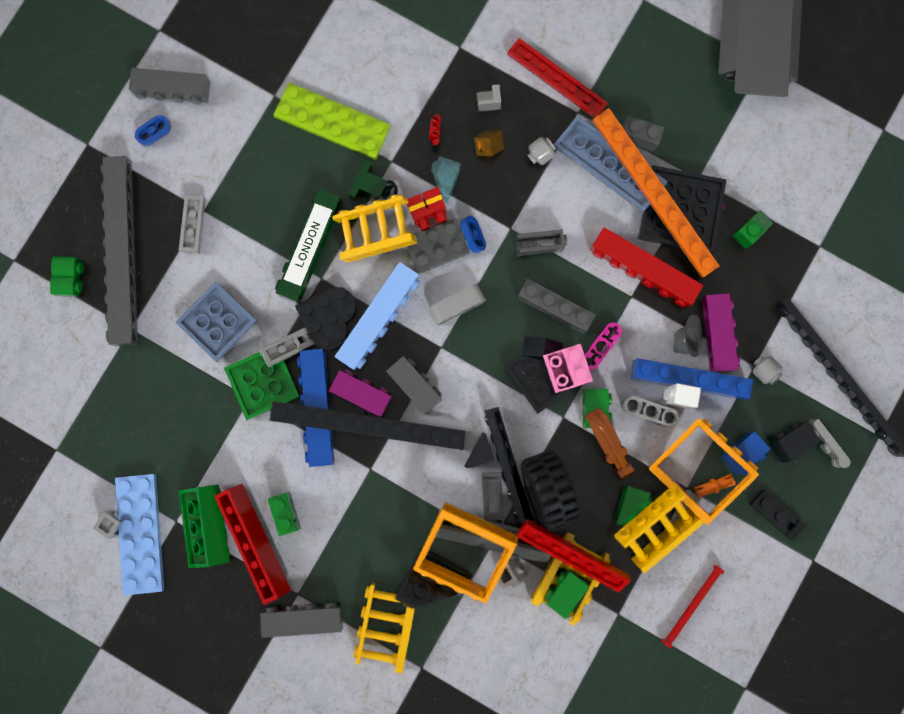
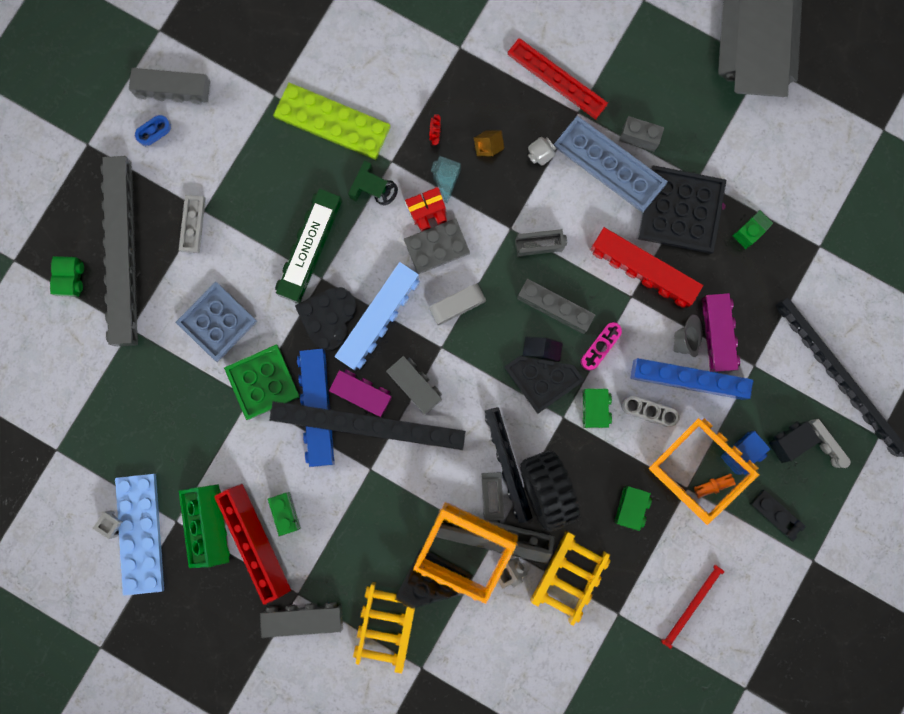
(286, 347): light grey plate -> none
(386, 242): yellow fence -> none
(473, 234): blue plate -> none
(481, 453): black slope -> none
(489, 99): light grey panel -> none
(565, 594): green brick -> none
(568, 368): bright pink slope -> none
(573, 556): red plate -> none
(609, 442): dark orange piece -> none
(655, 193): orange plate -> none
(665, 541): yellow fence -> none
(682, 396): white brick -> none
(767, 370): light grey head -> none

